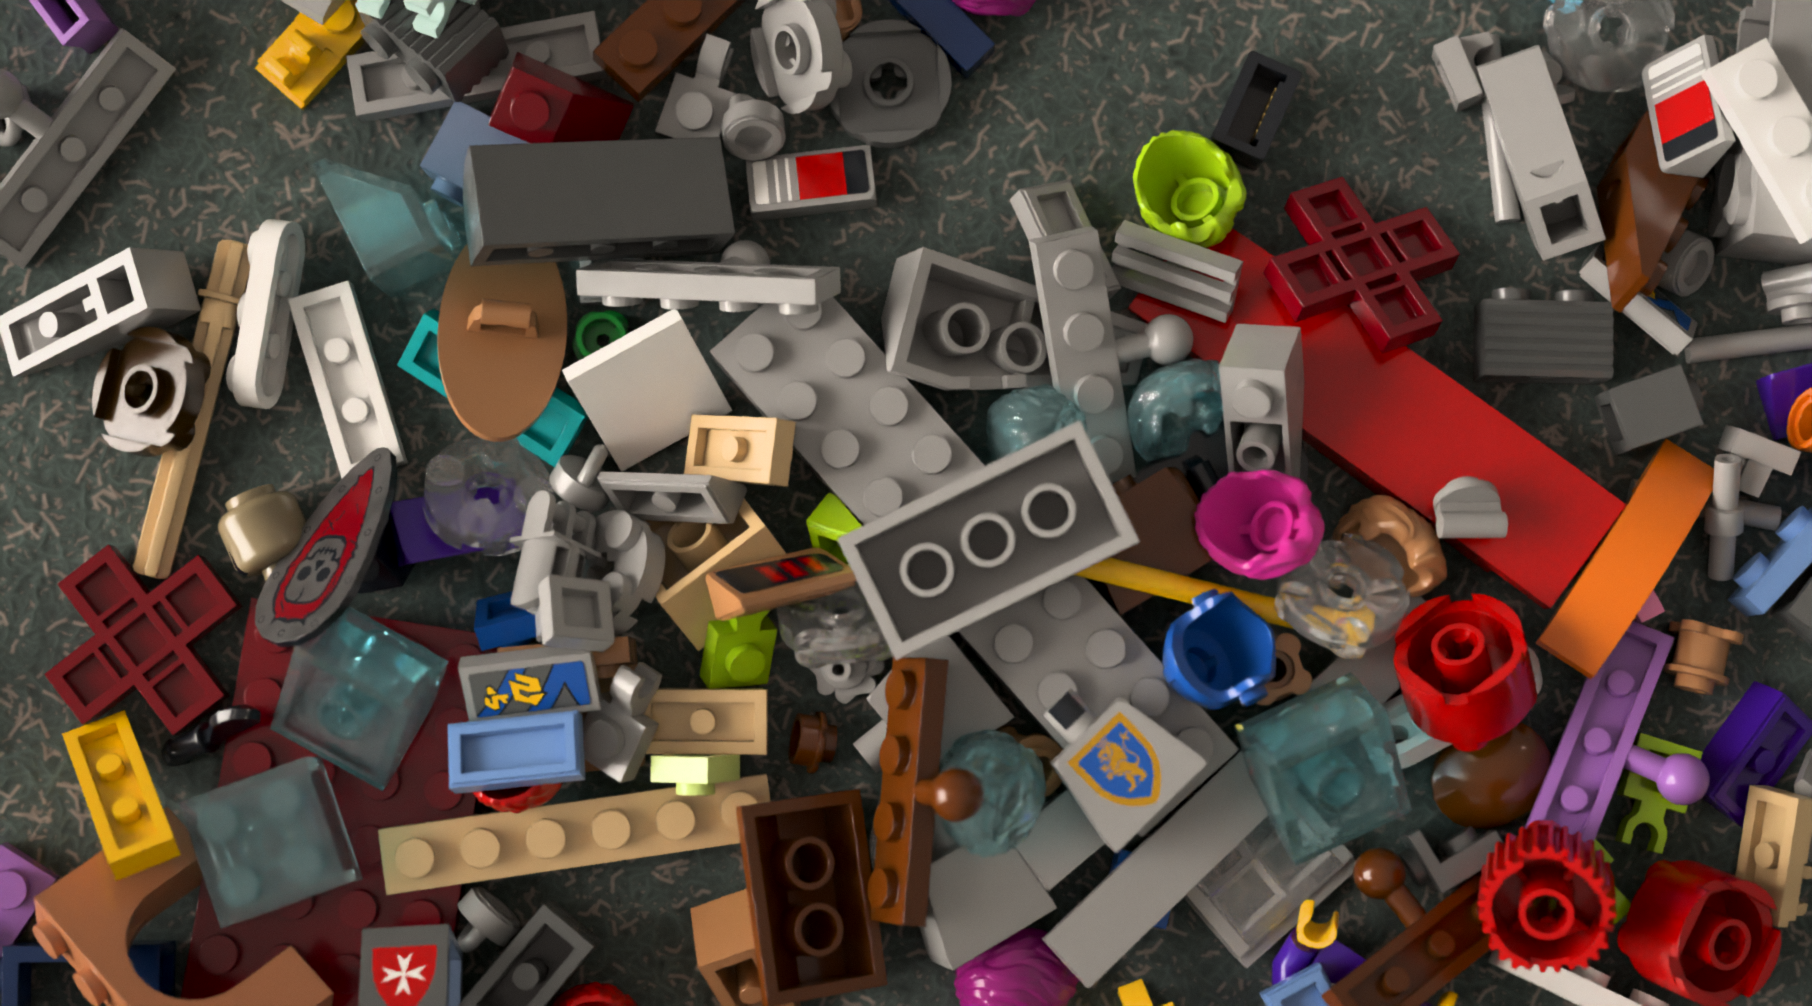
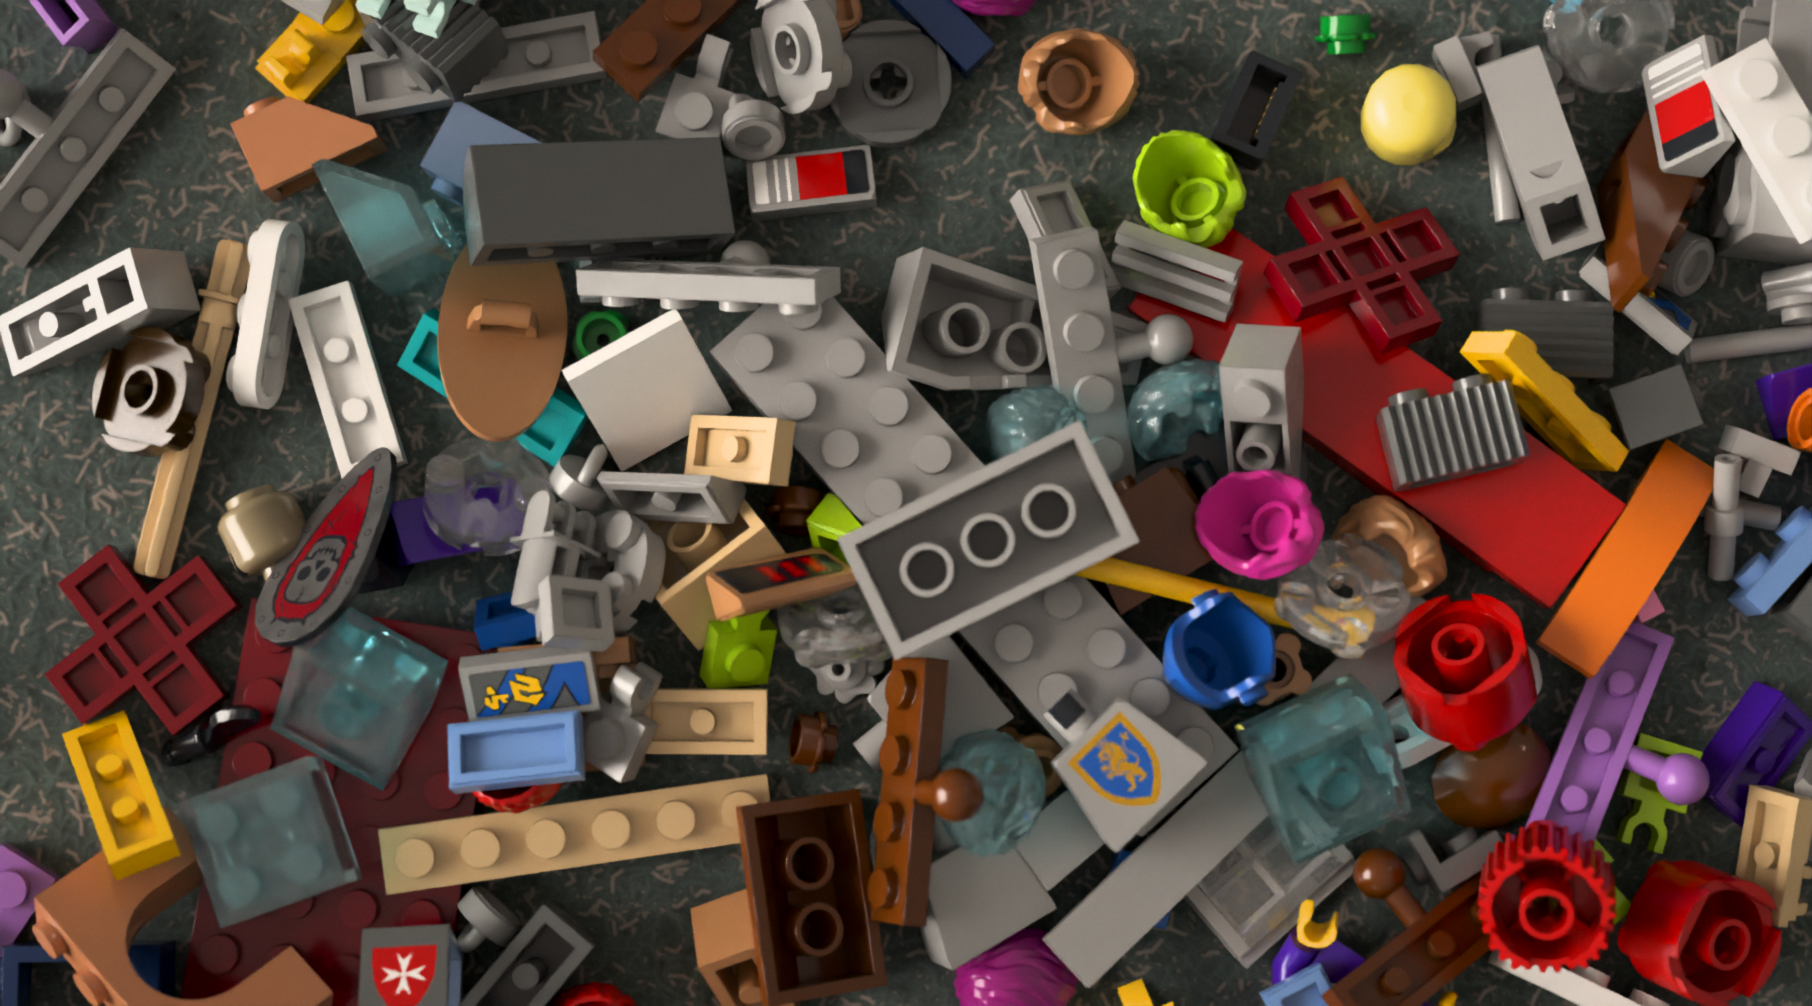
(290, 135): none -> nougat slope
(553, 106): dark red slope -> none
(695, 772): yellowish green plate -> none
(792, 508): none -> reddish brown plate
(1078, 81): none -> medium nougat hair
(1345, 33): none -> green plate
(1409, 115): none -> light yellow helmet
(1451, 433): none -> dark grey brick
(1469, 510): light grey plate -> none
(1546, 400): none -> yellow plate
(1700, 655): medium nougat brick -> none

